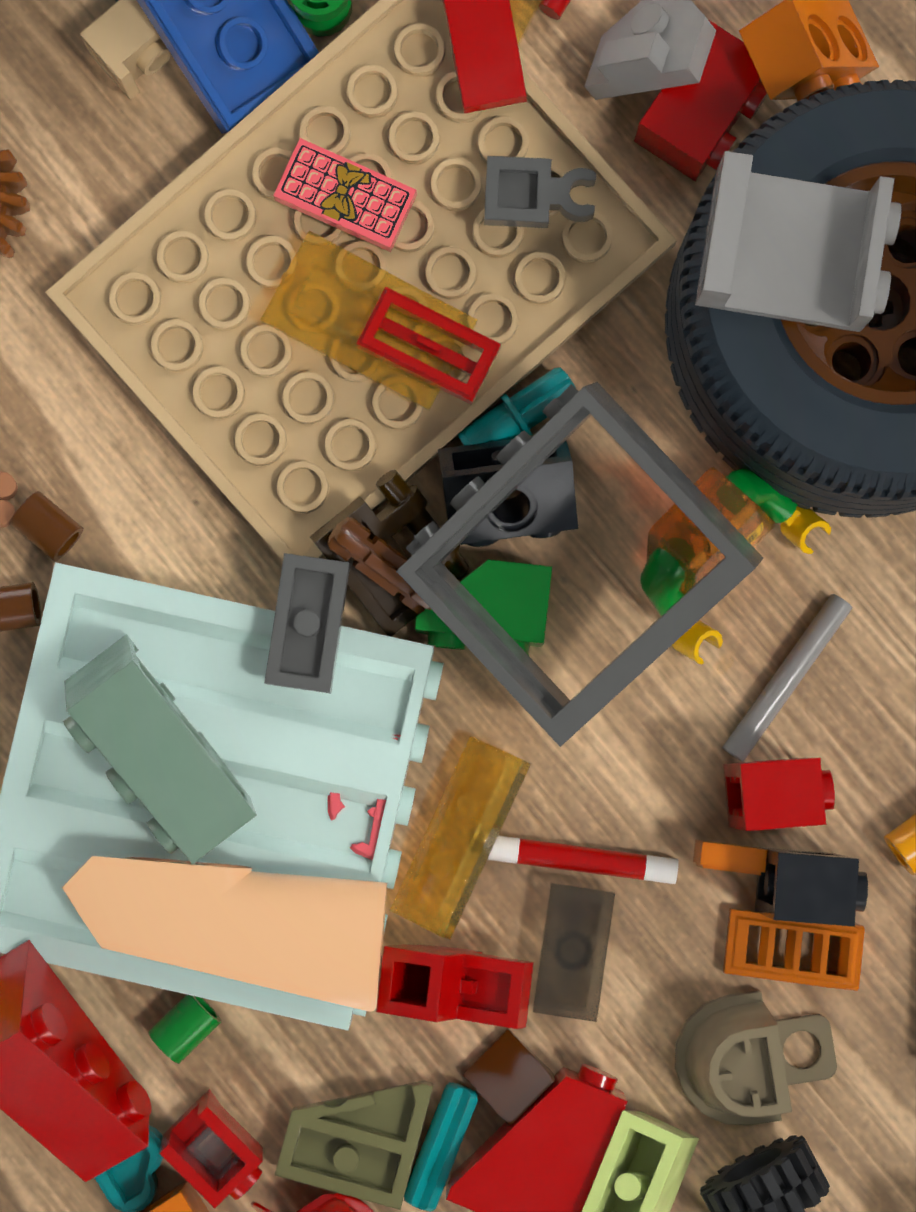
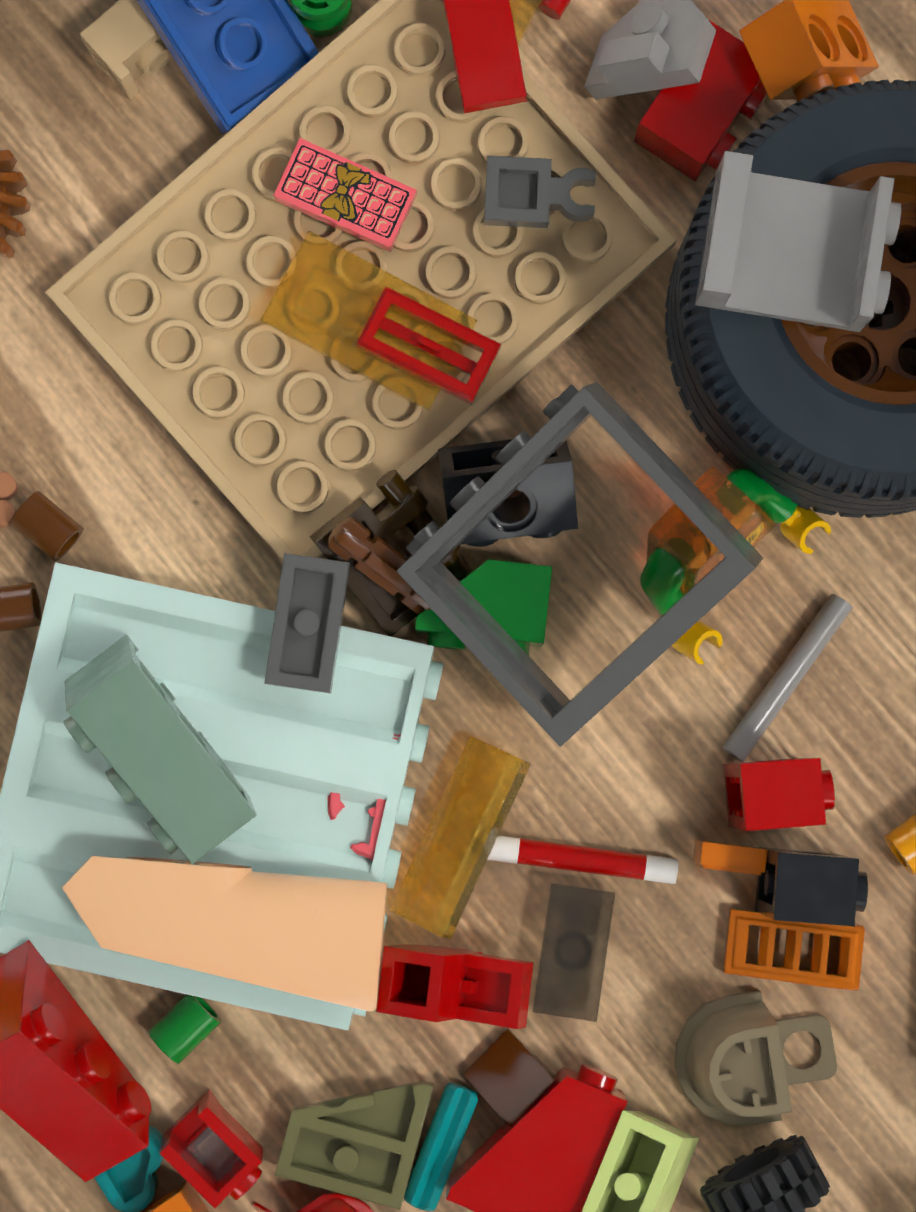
(519, 411): teal axle -> none

